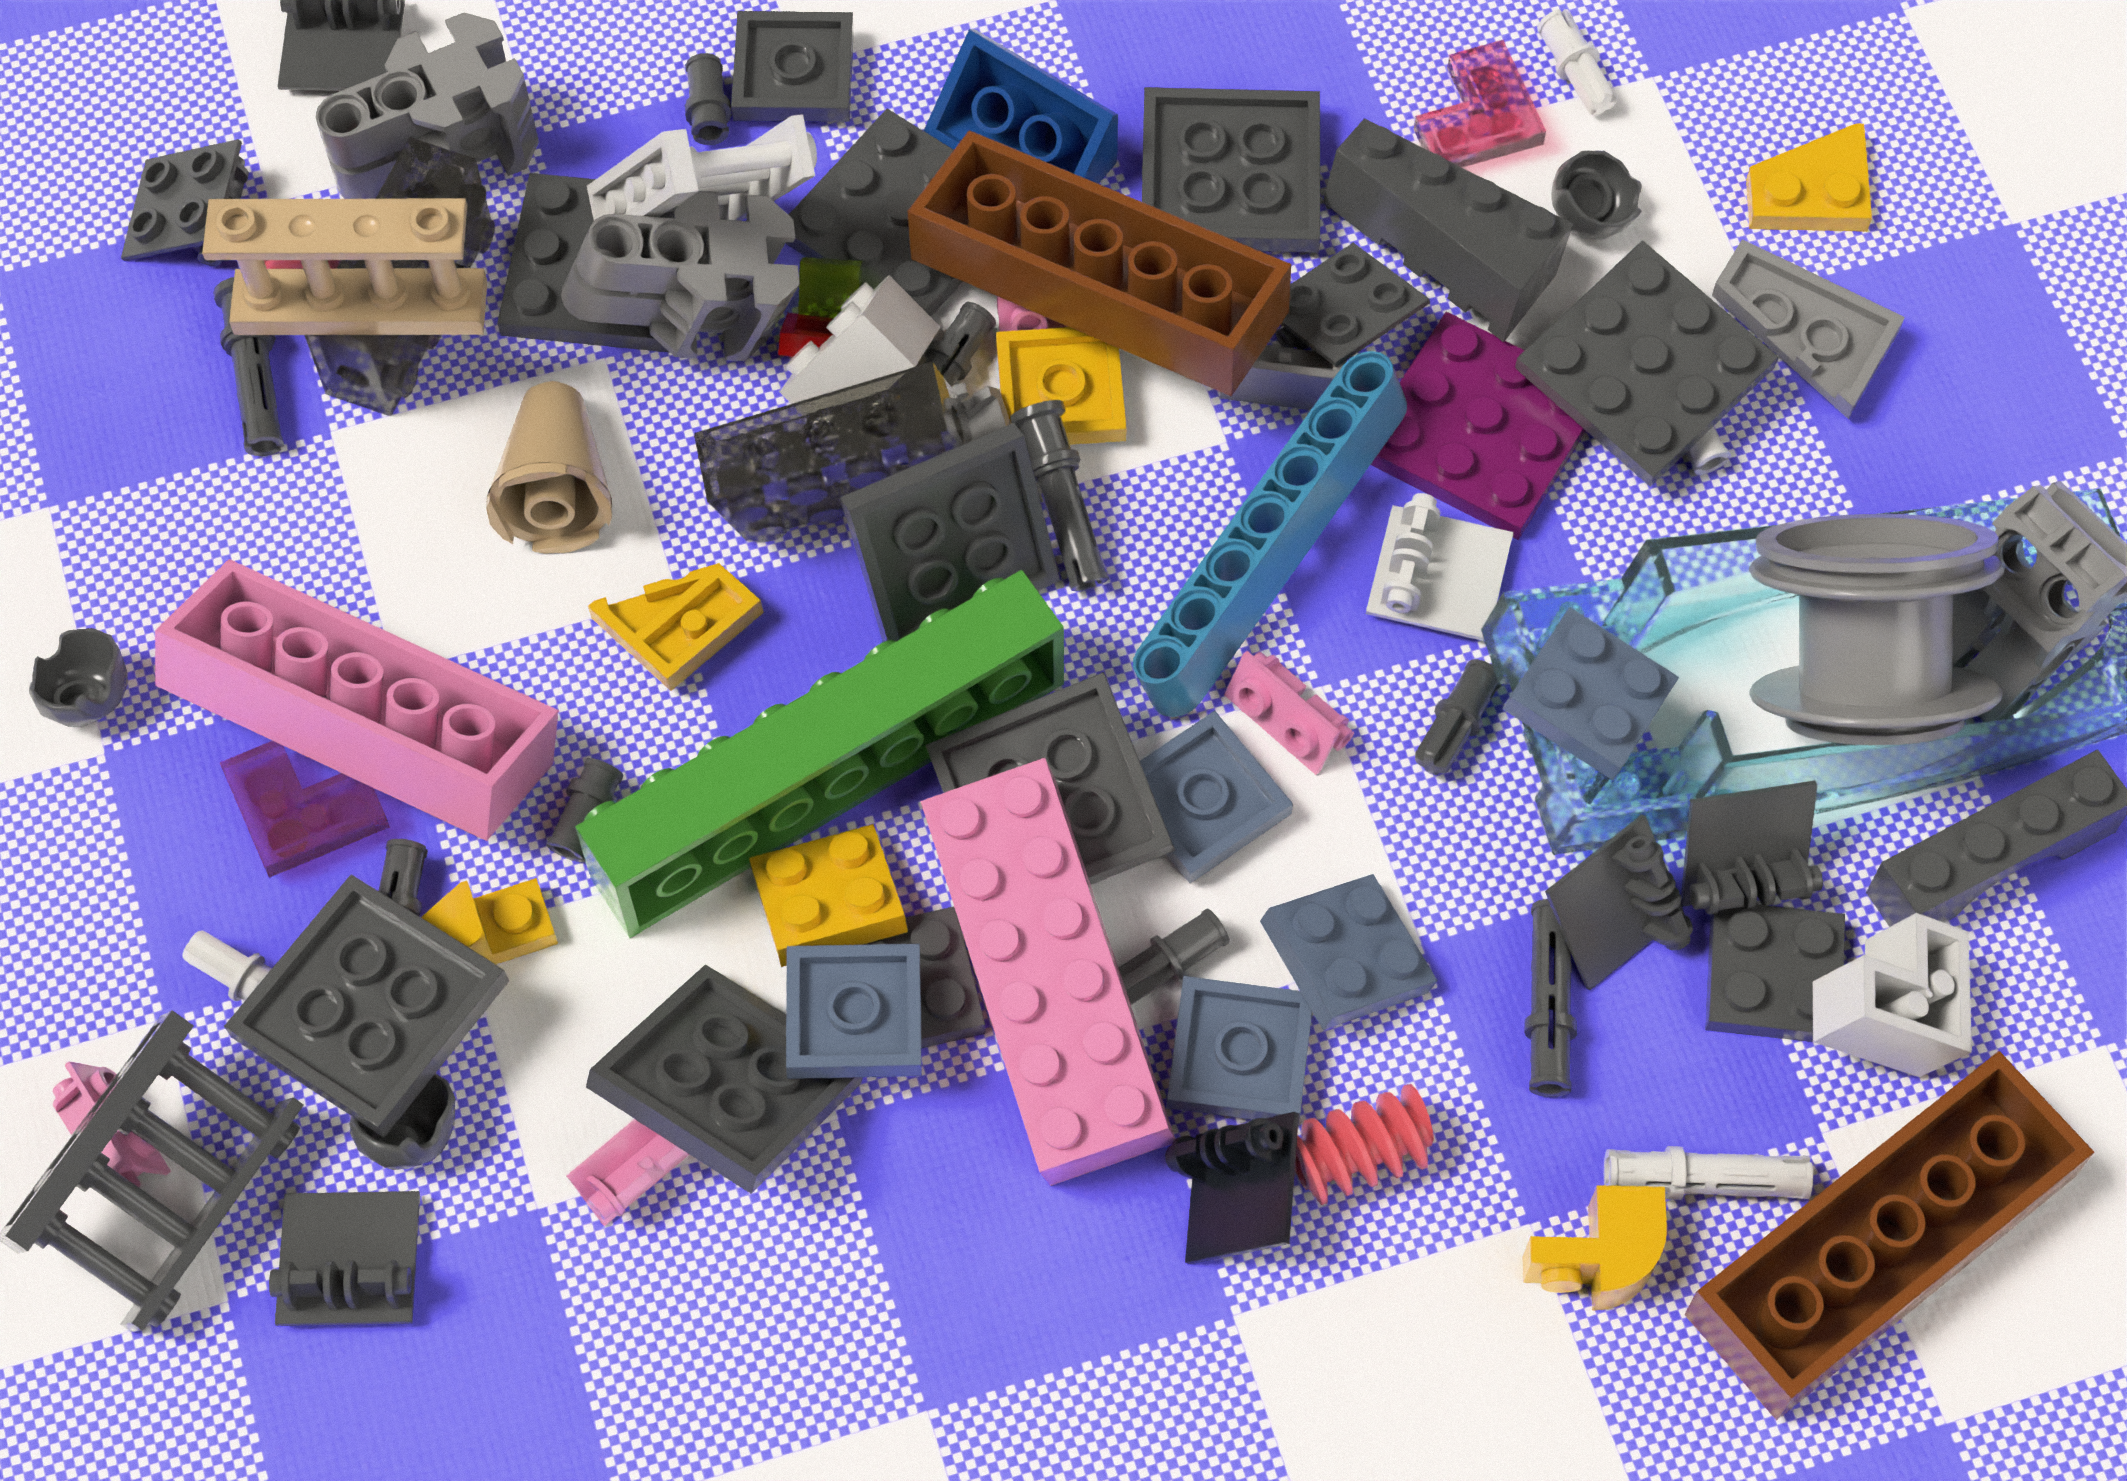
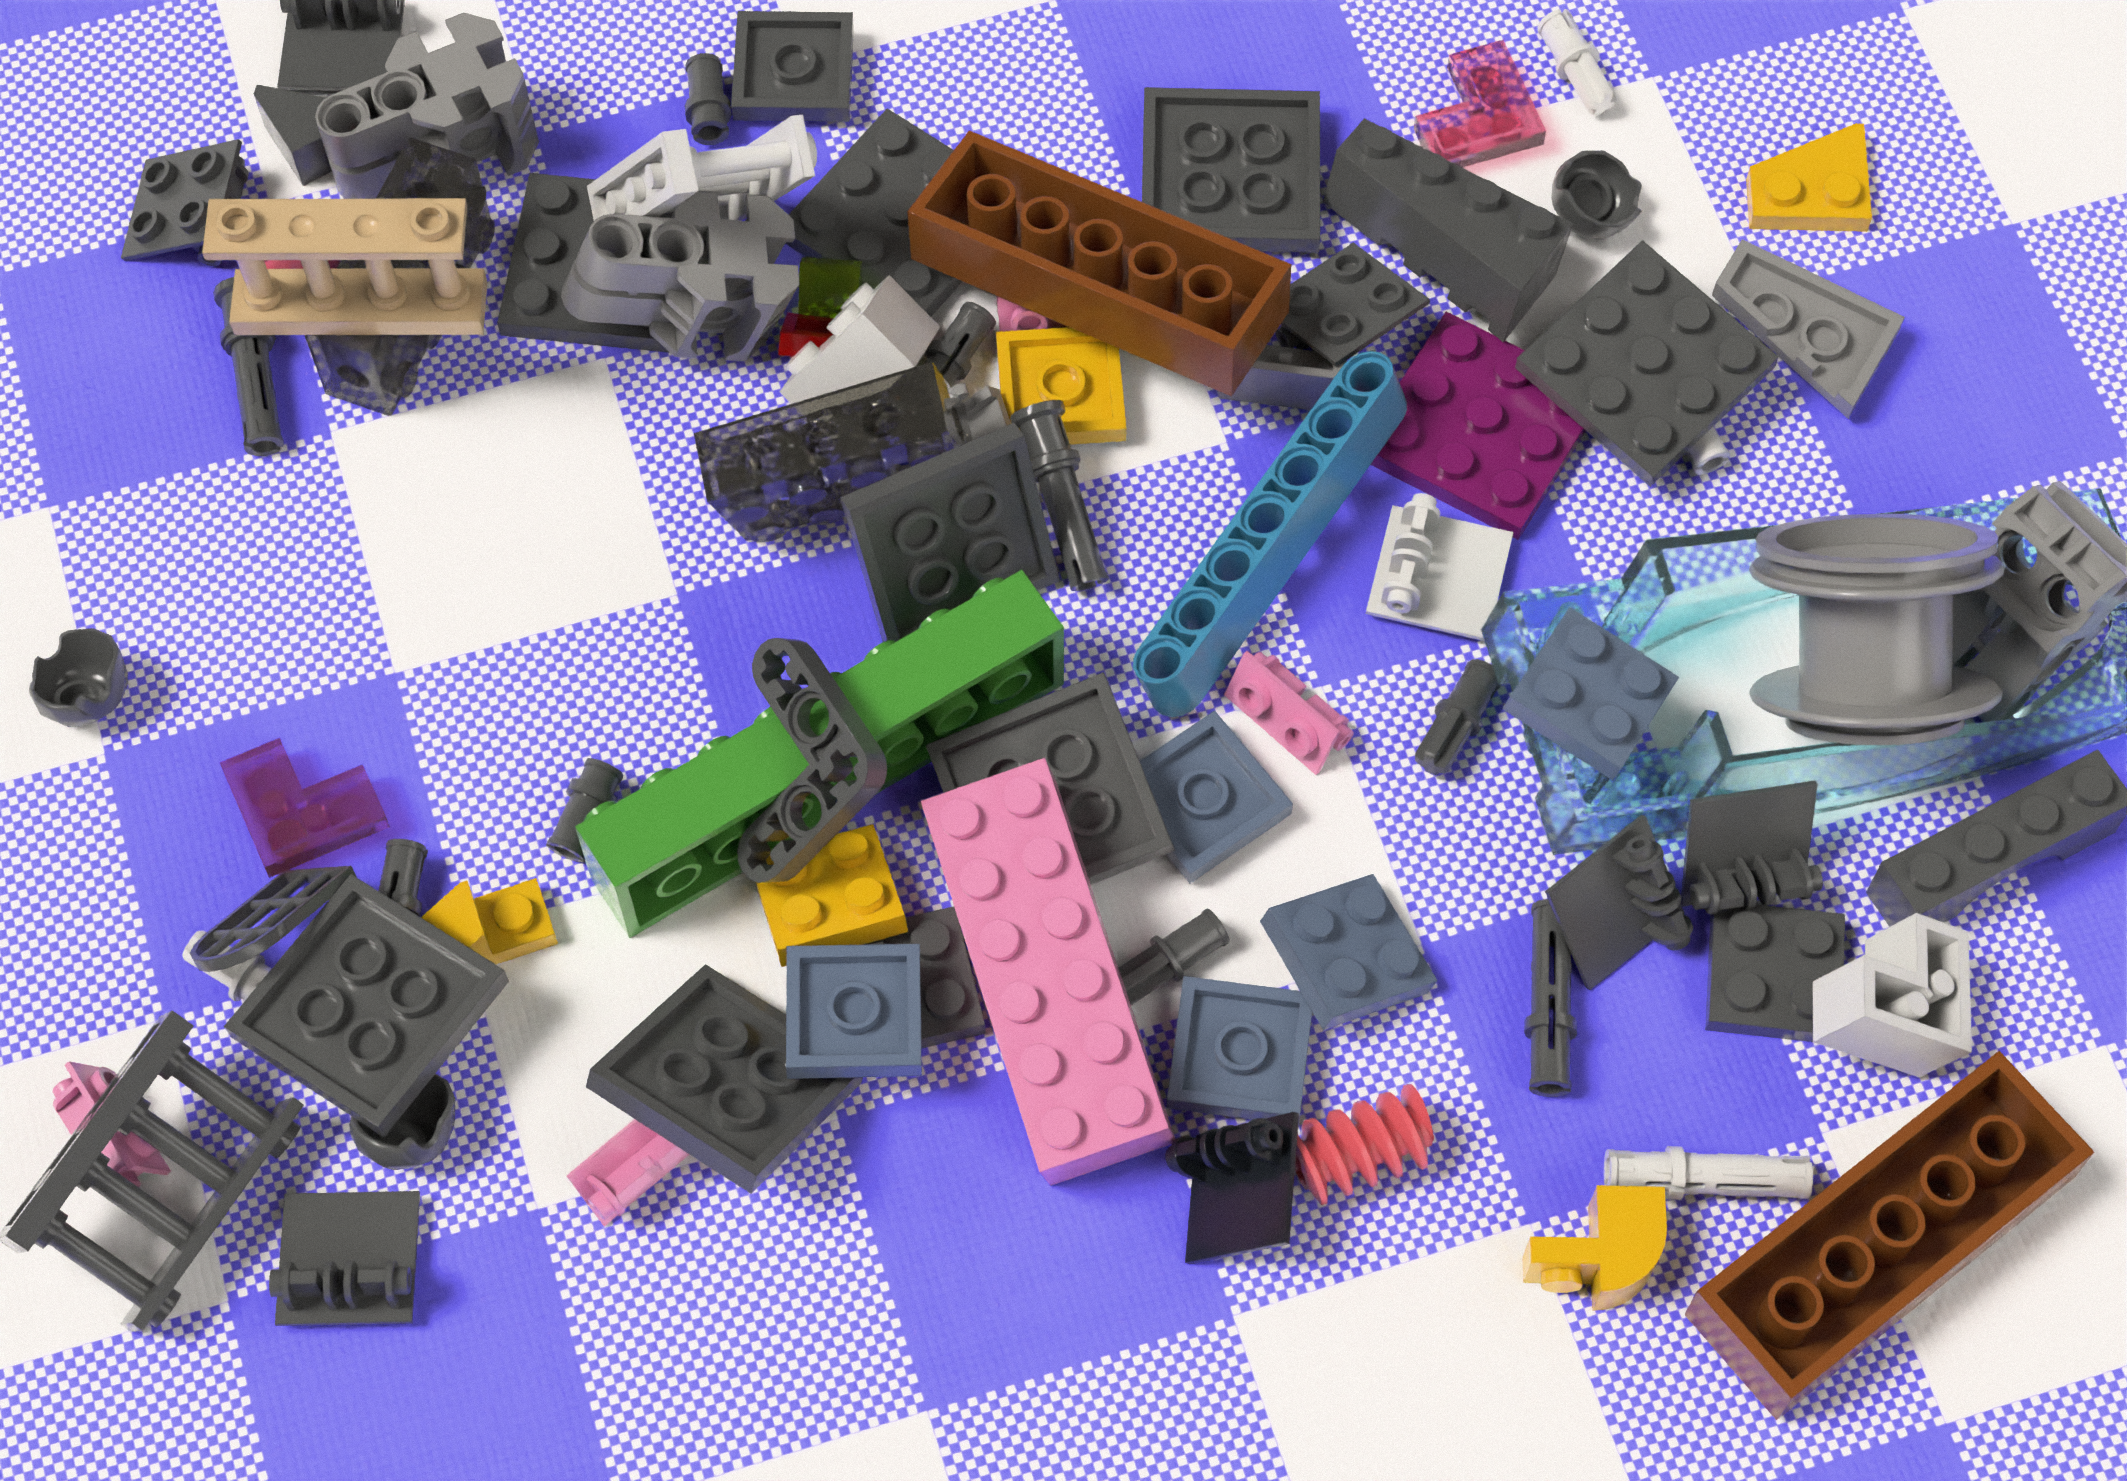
(272, 896): none -> dark grey window
(294, 129): none -> dark grey slope
(356, 698): bright pink brick -> none
(550, 475): tan cone -> none
(679, 621): yellow wing -> none
(827, 759): none -> dark grey beam
(1024, 109): blue slope -> none

